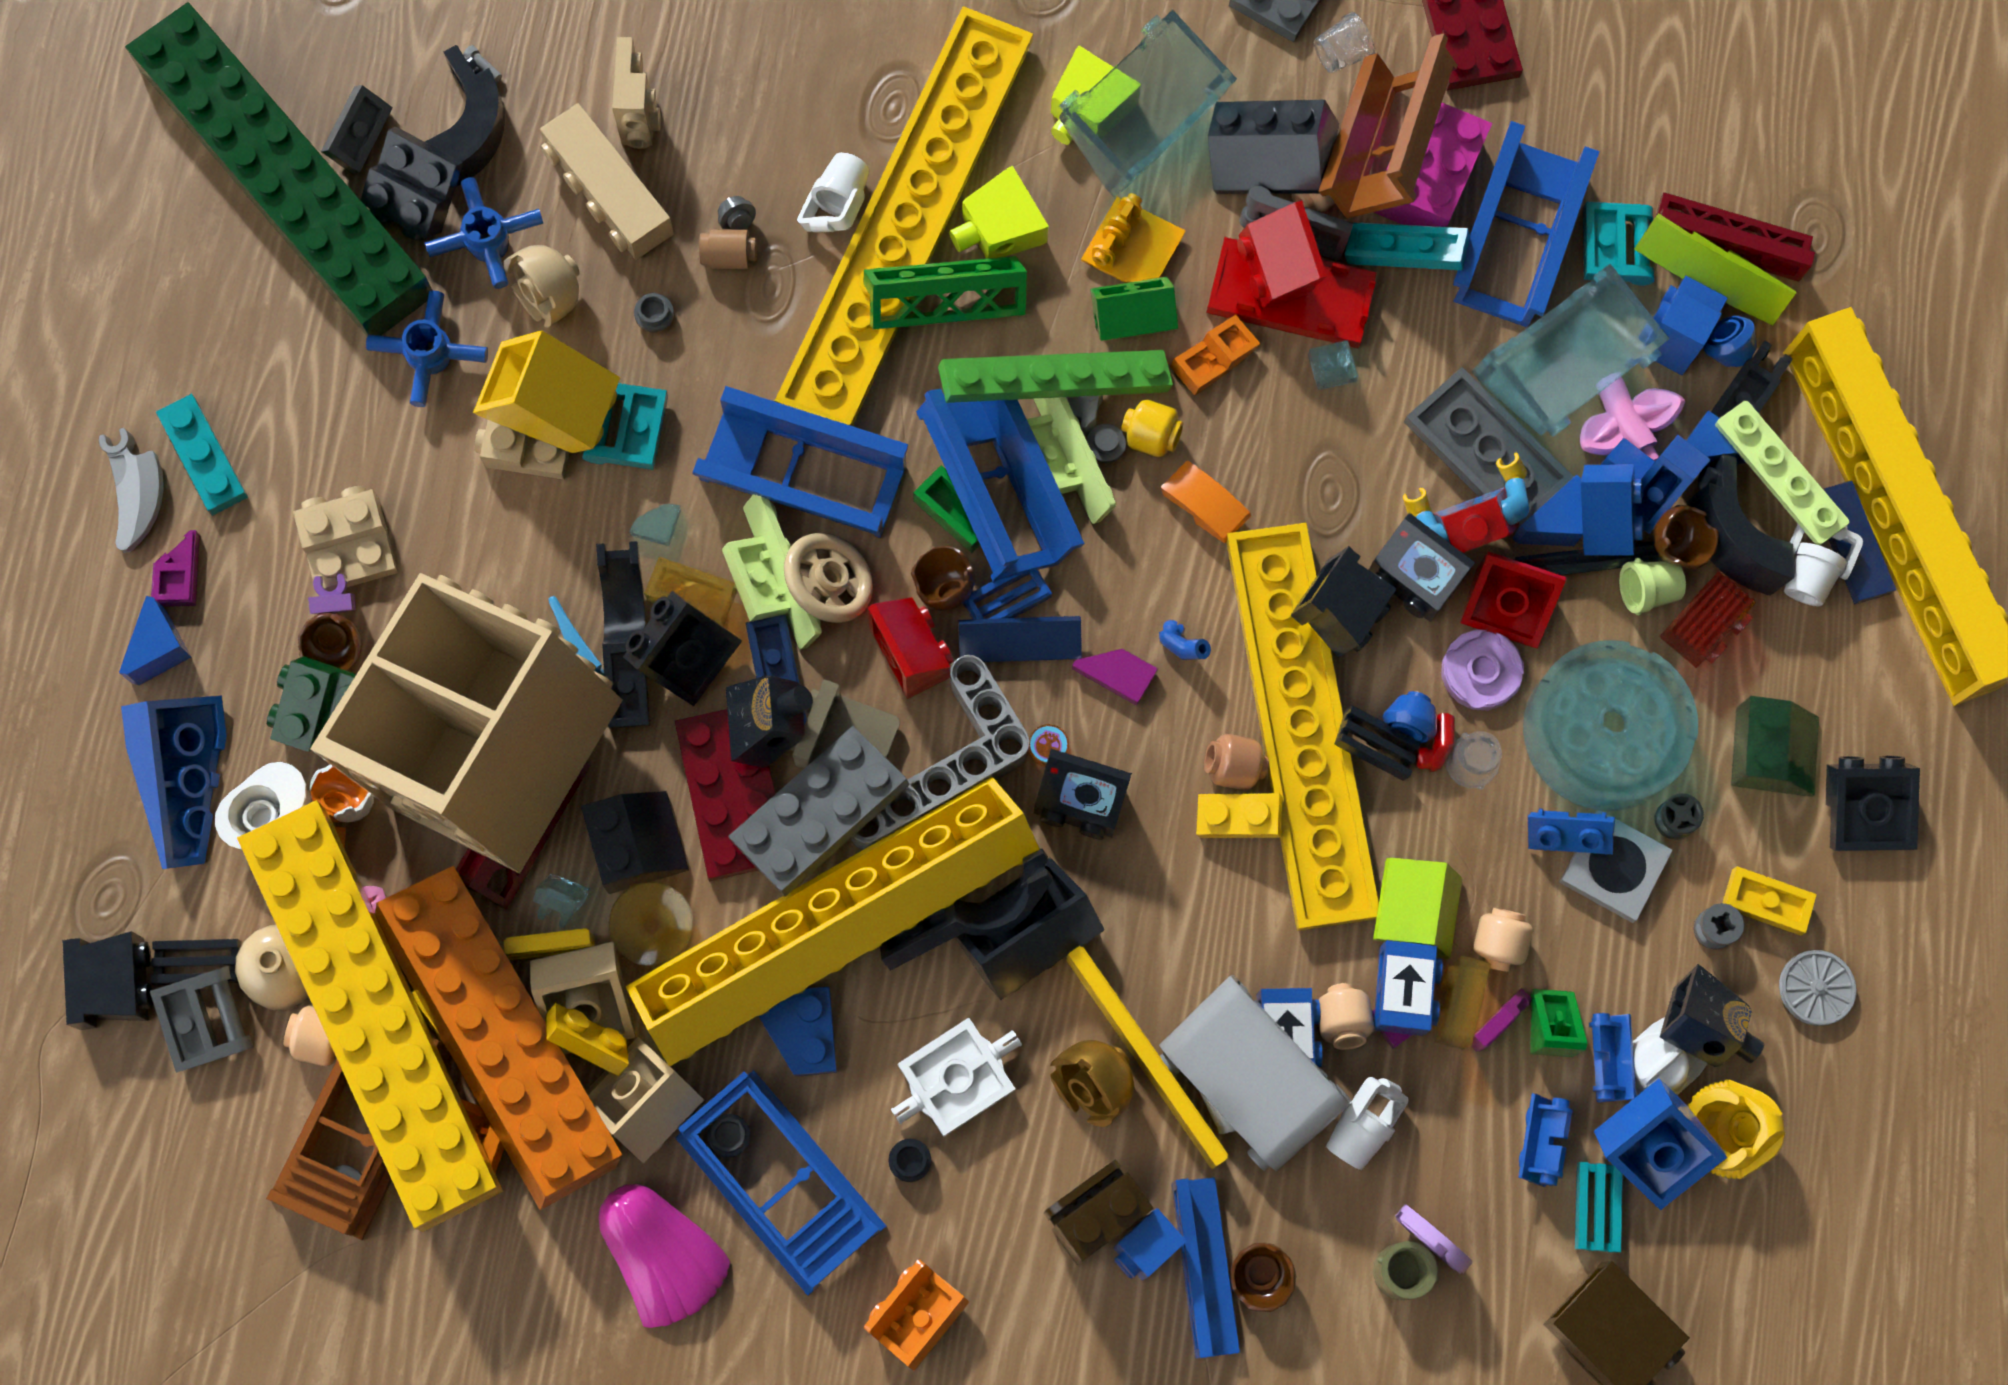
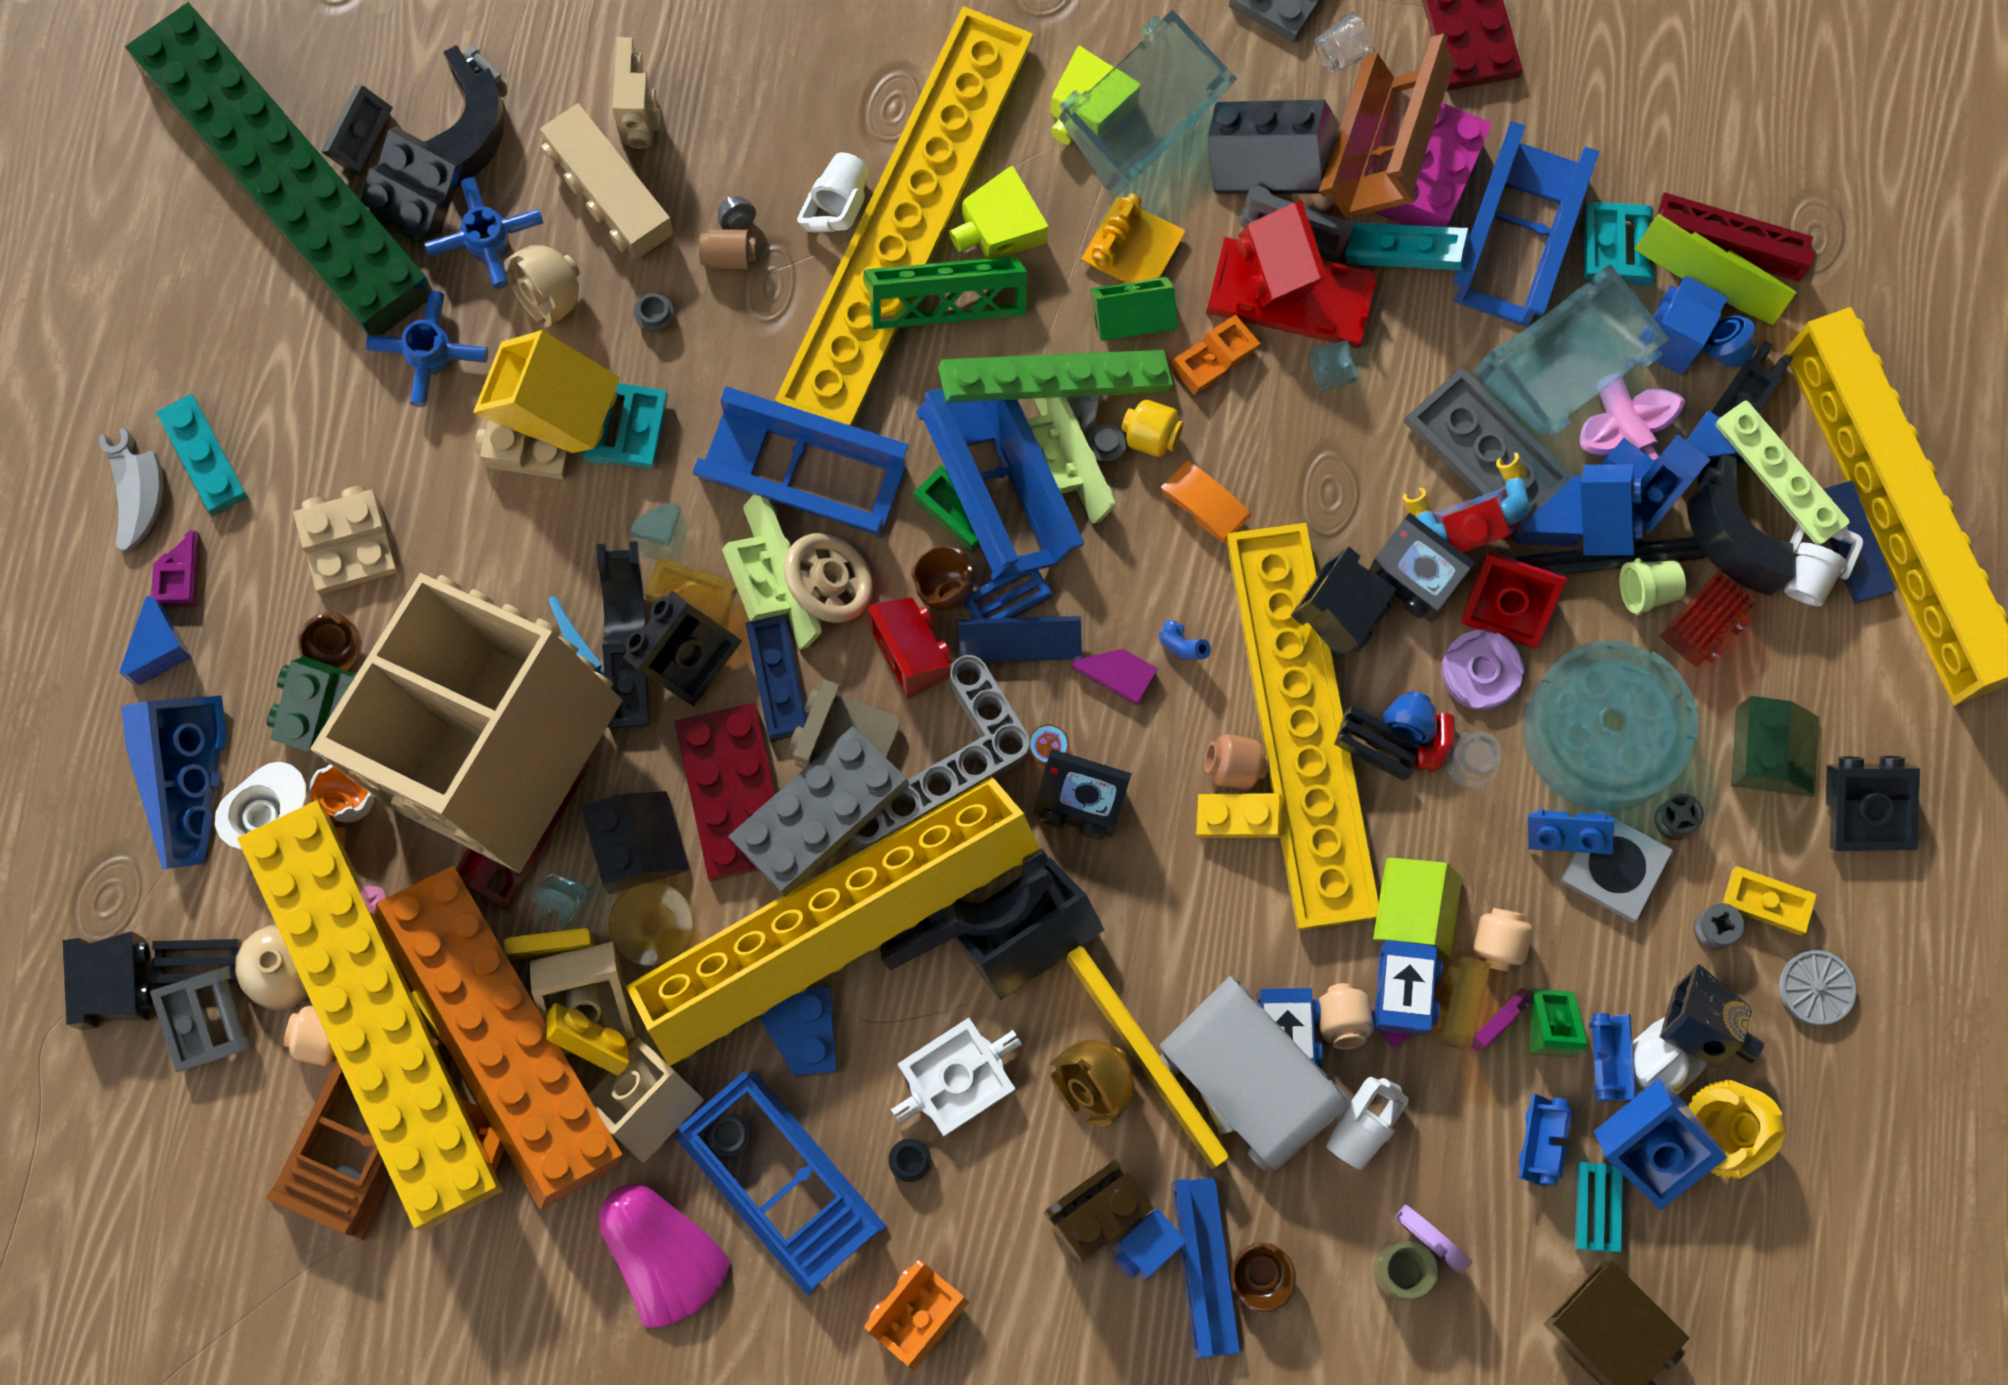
(331, 601): medium lavender tile -> none
(765, 718): black torso -> none
(1685, 537): reddish brown hair -> none

